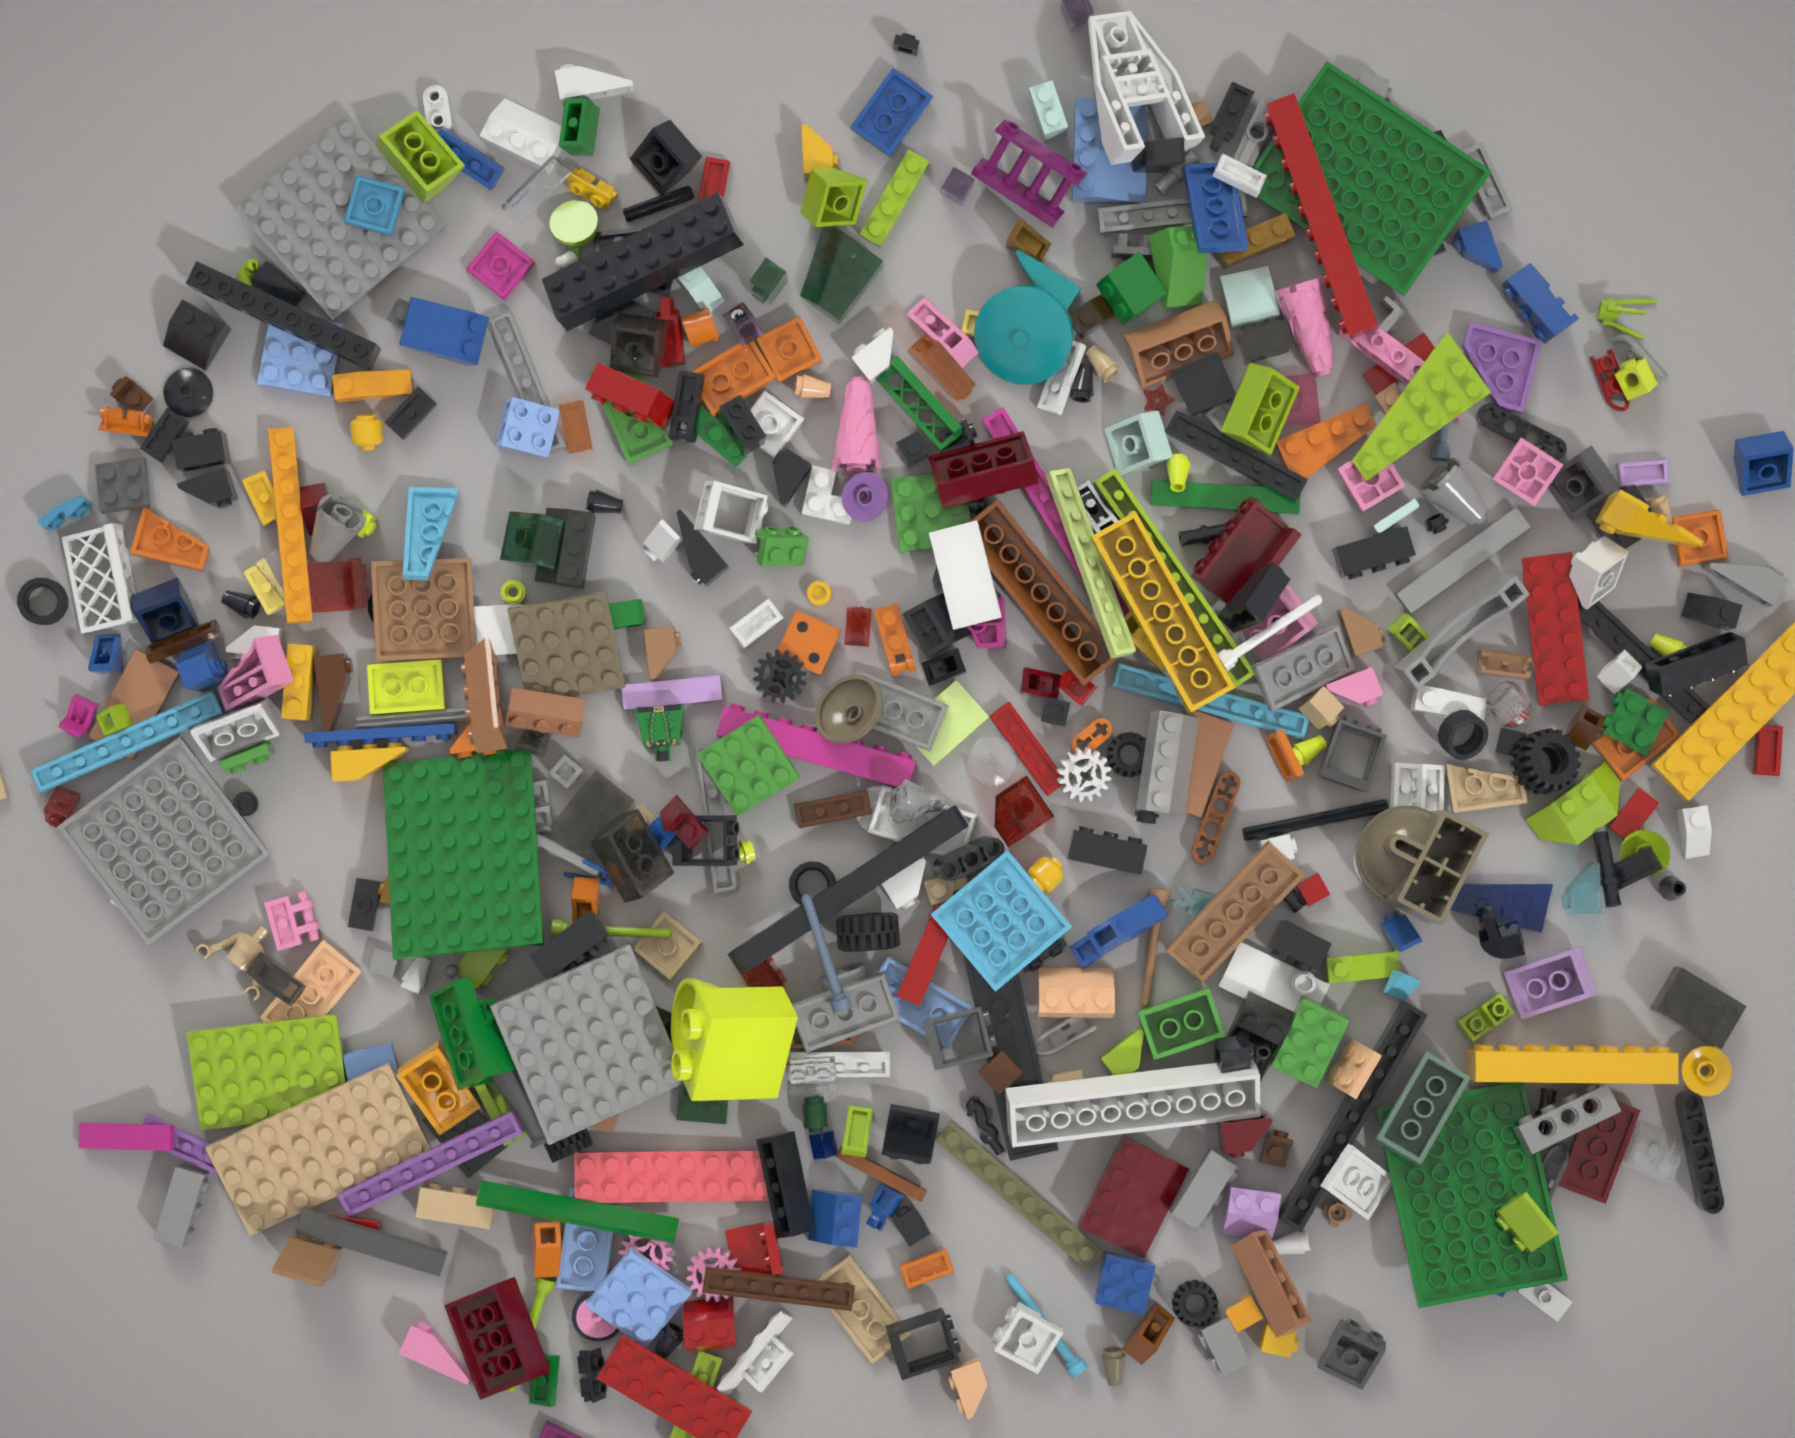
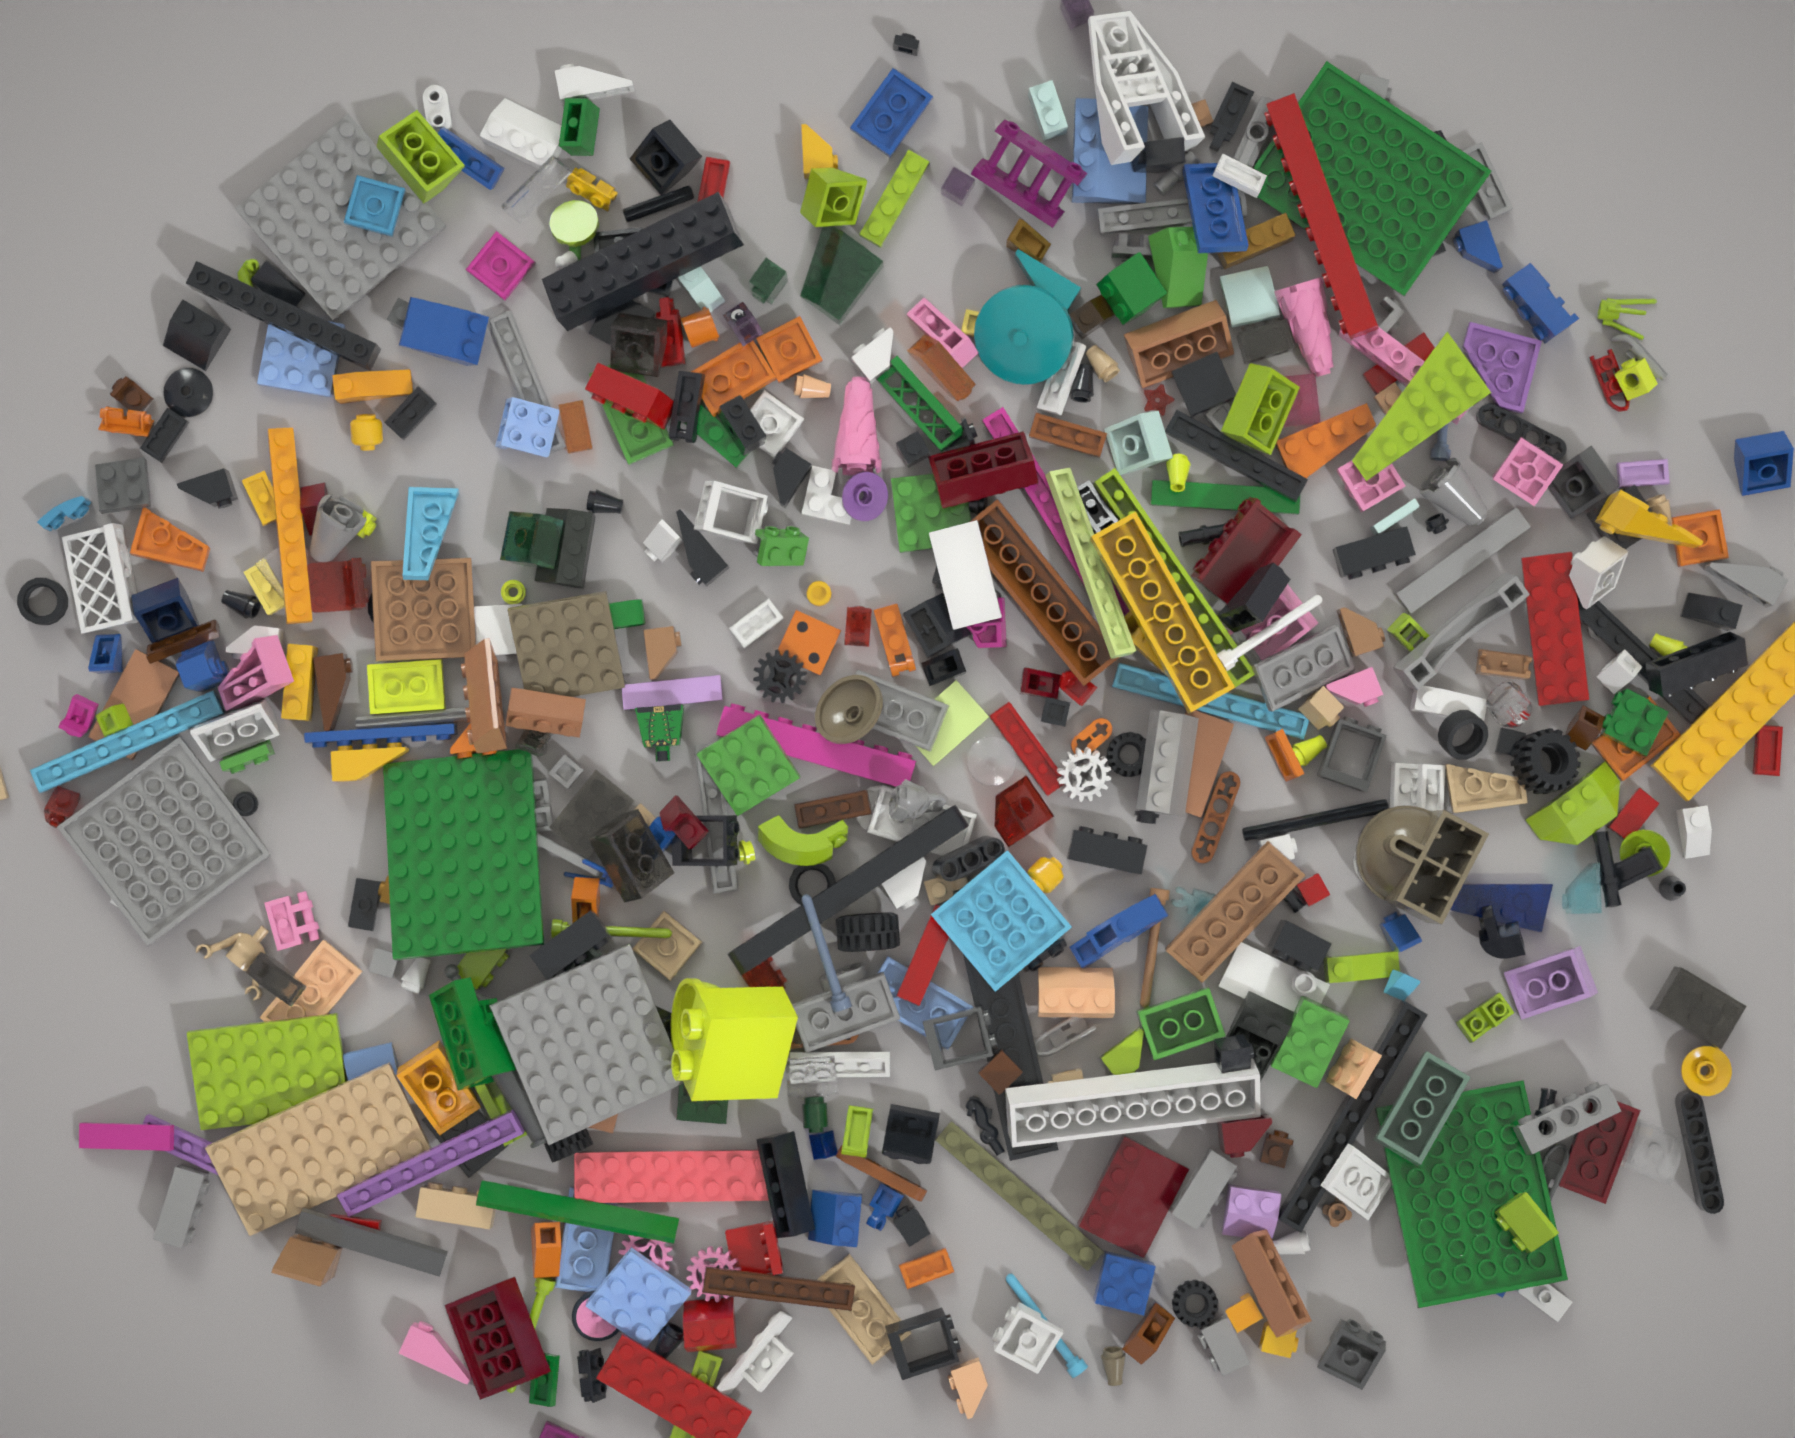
(201, 450): black brick -> none
(801, 848): none -> lime arch
(1067, 435): none -> dark orange plate
(1572, 1066): yellow brick -> none

